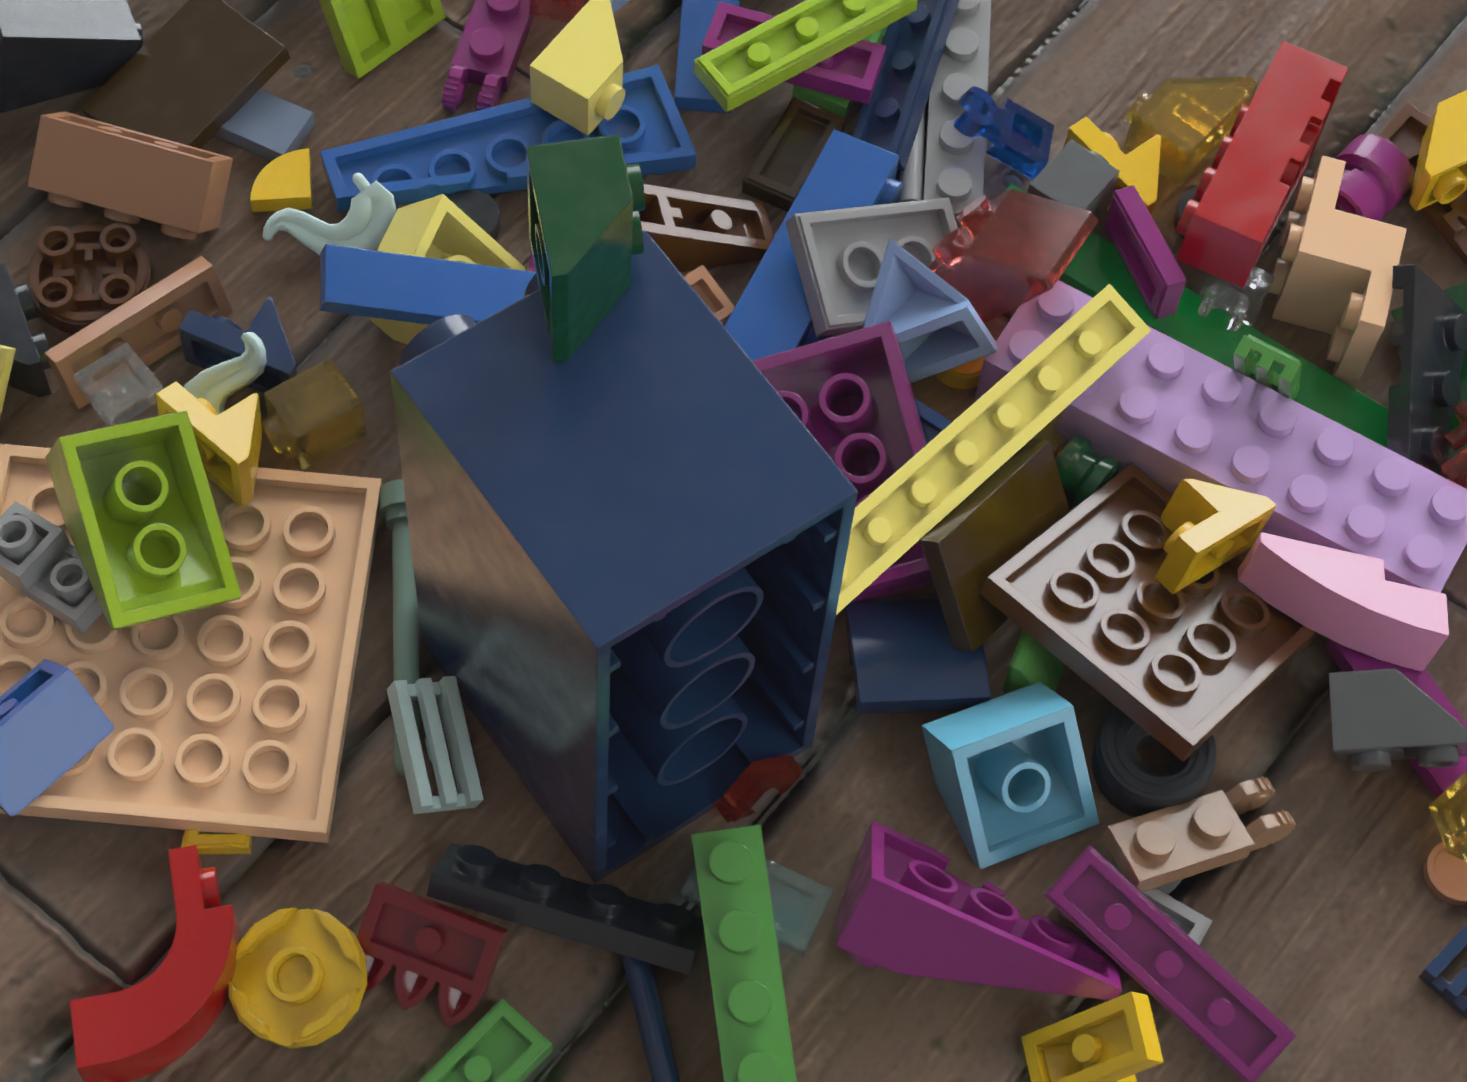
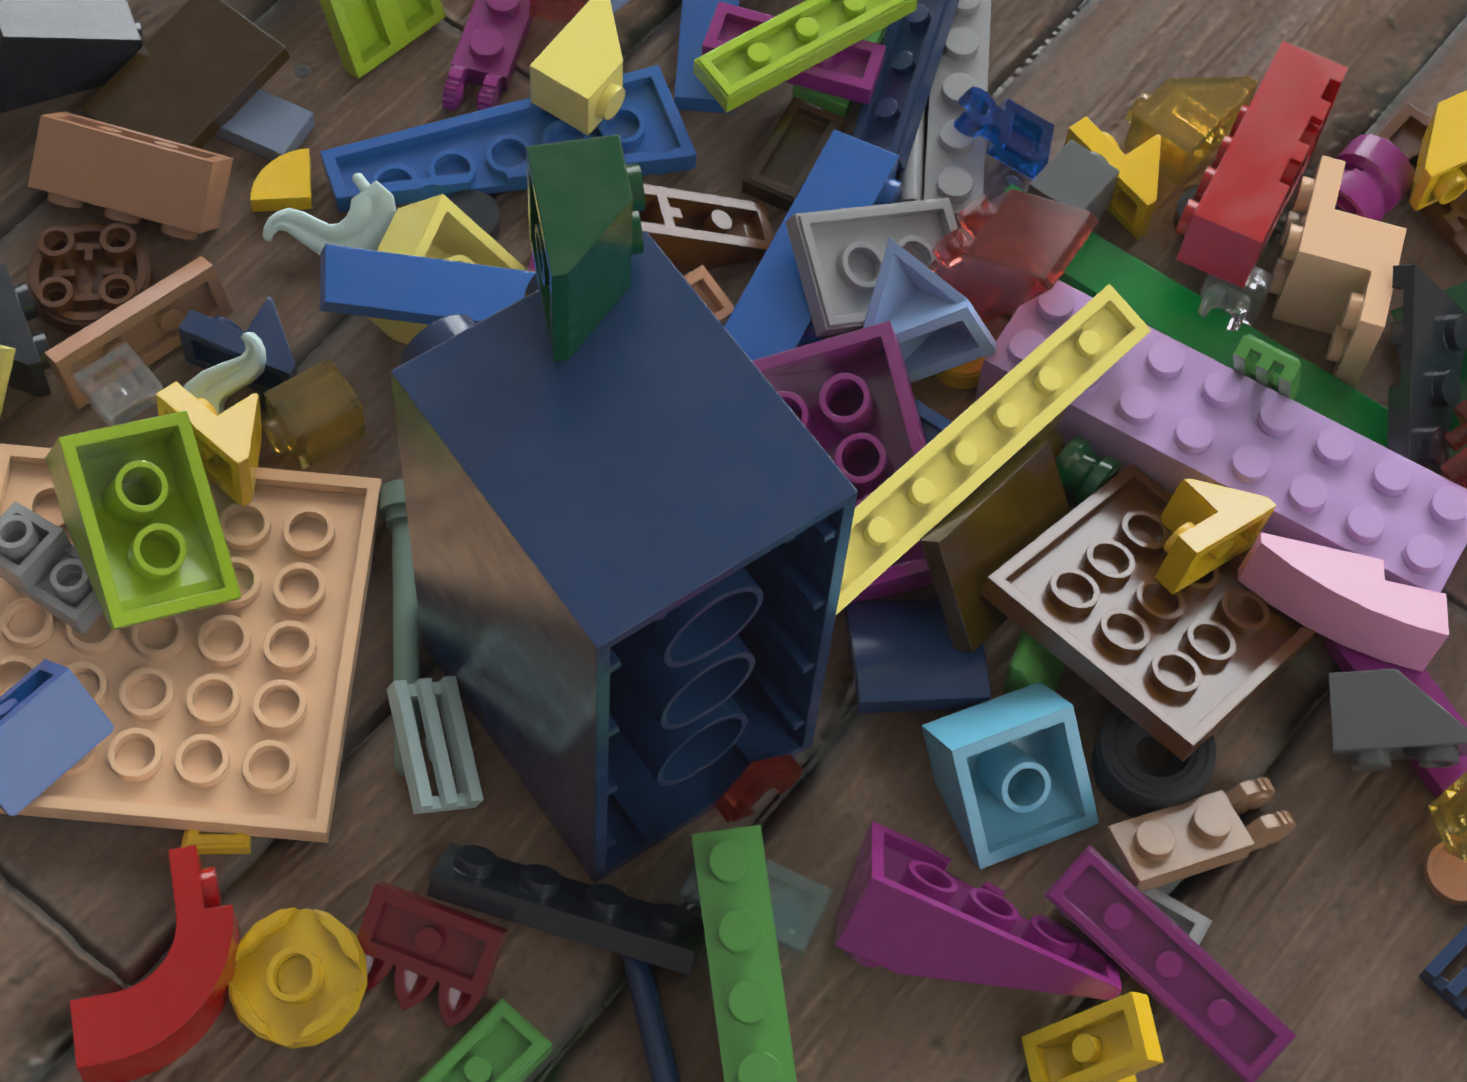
(1145, 252): magenta tile -> none

